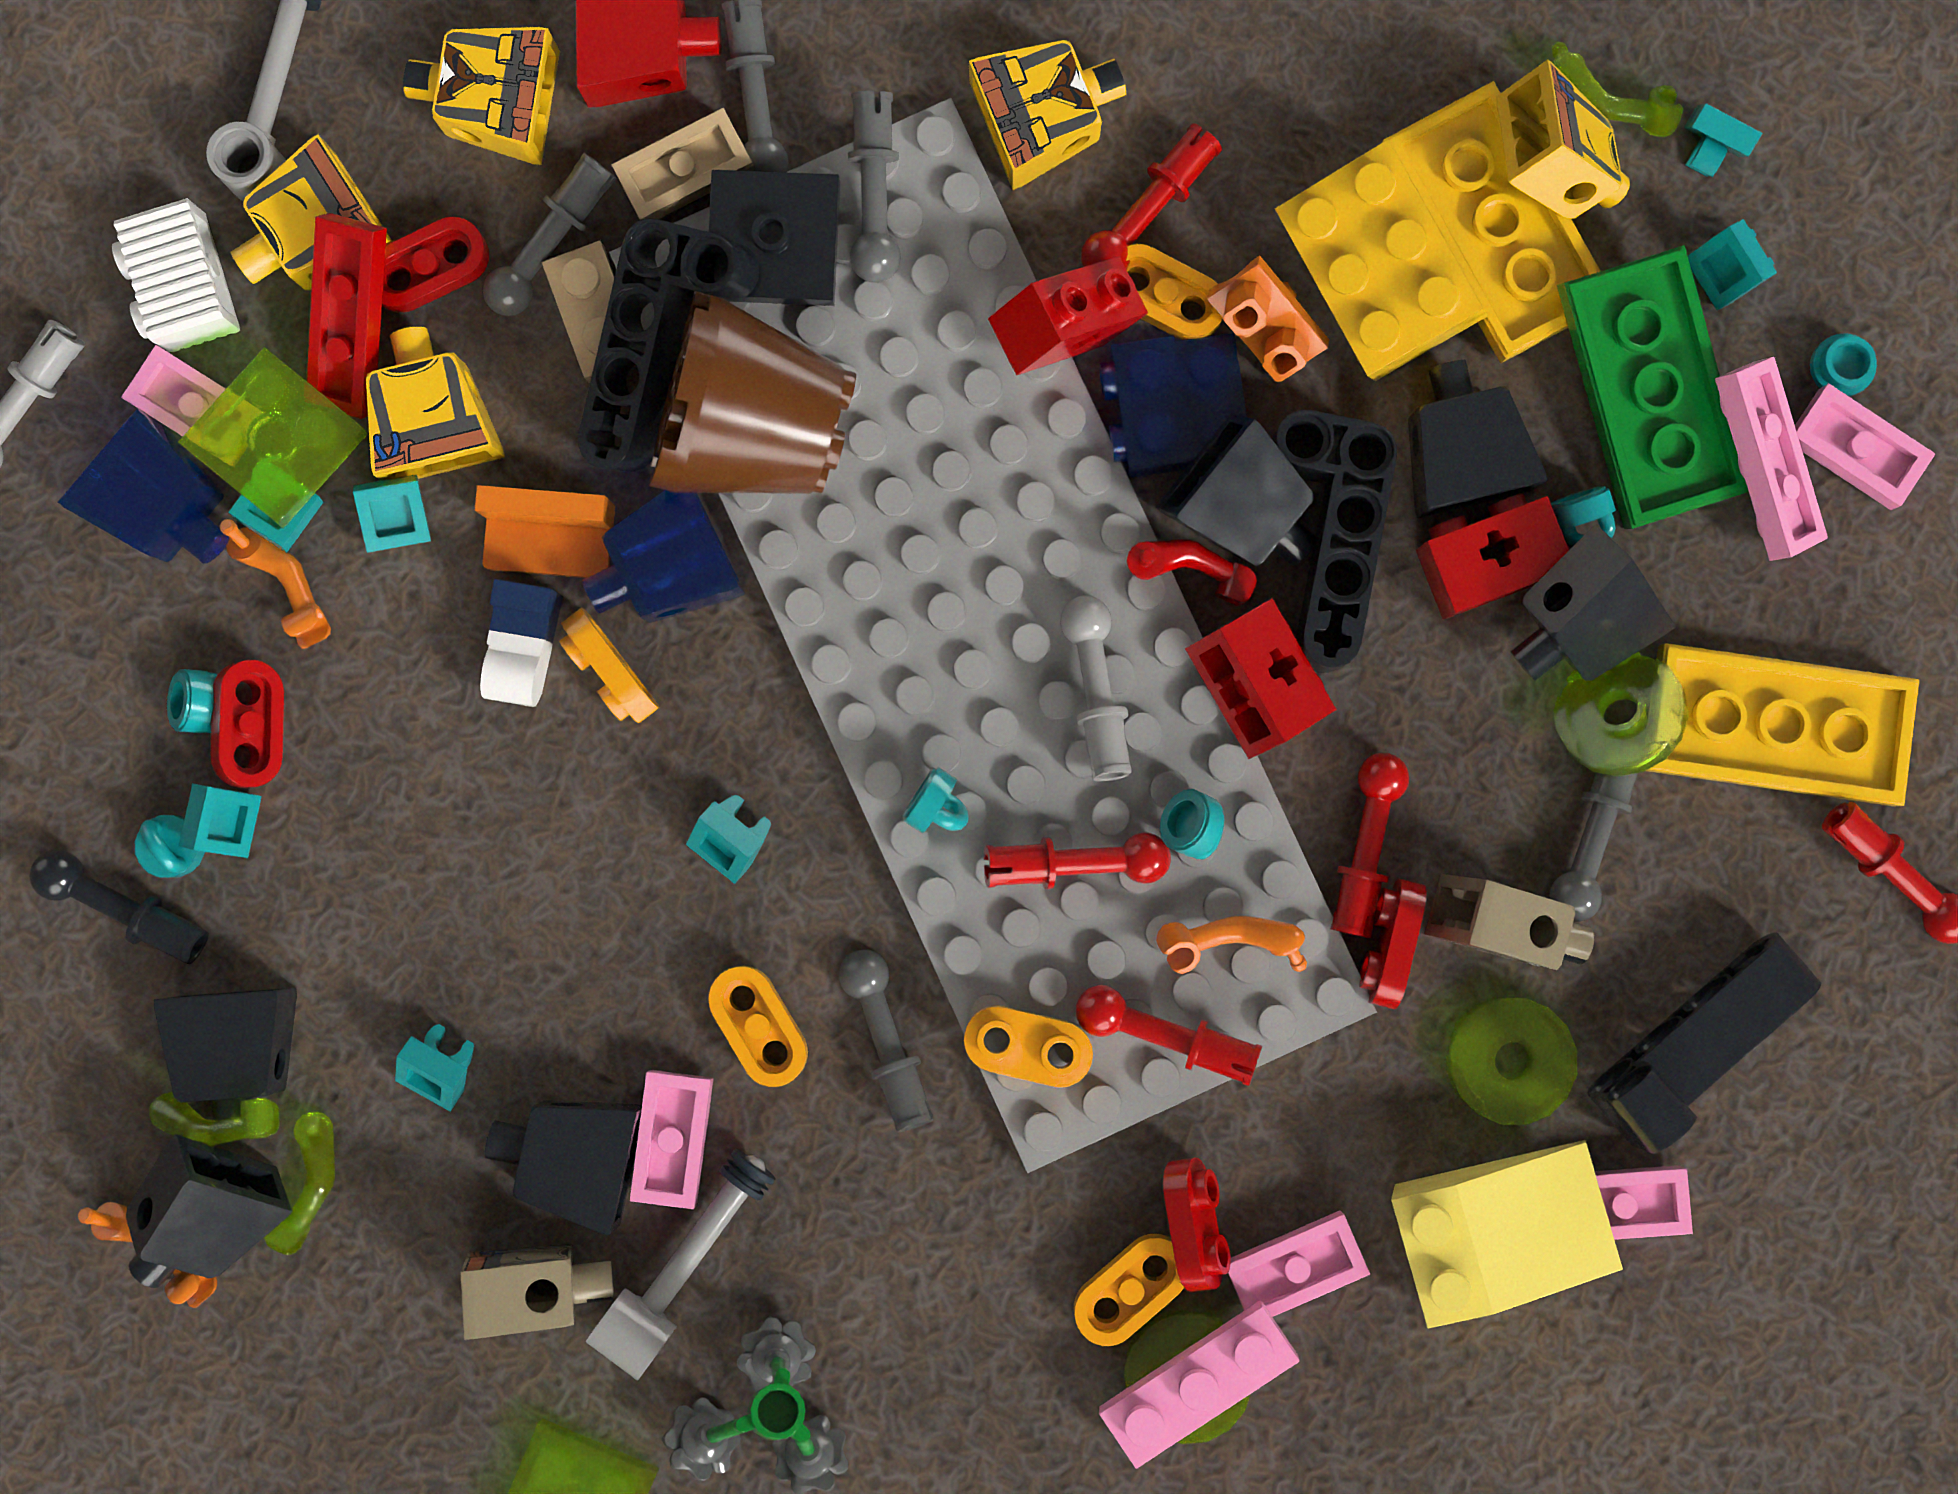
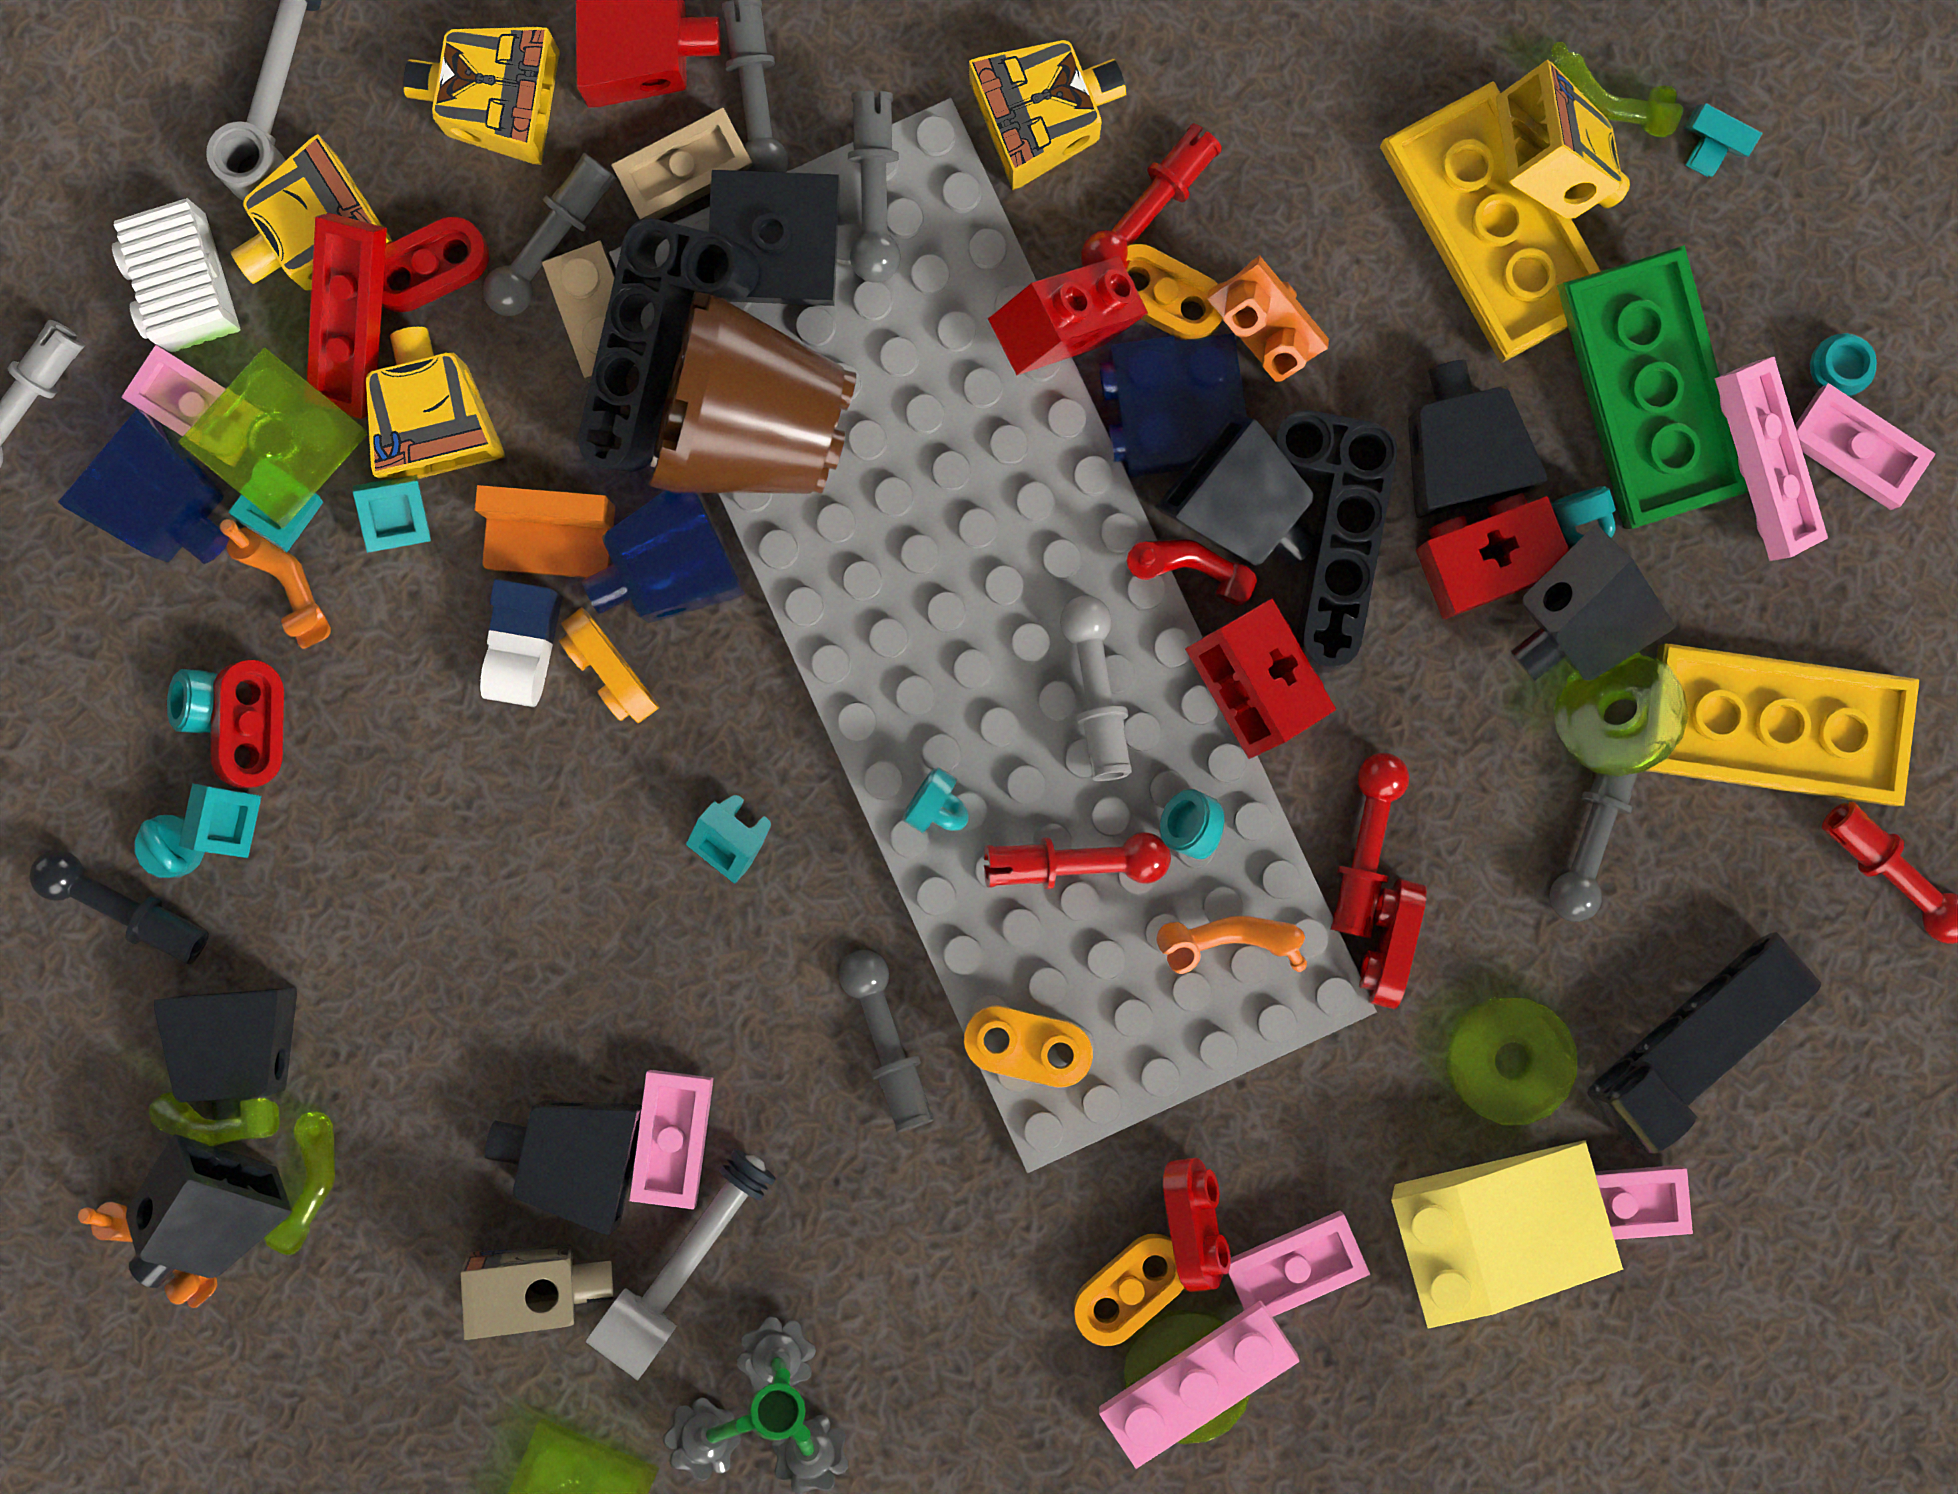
(430, 1071): teal tile -> none
(753, 1028): light orange plate -> none
(1104, 1012): red pin -> none
(1380, 261): yellow brick -> none
(1507, 922): dark tan torso -> none
(1731, 264): teal tile -> none

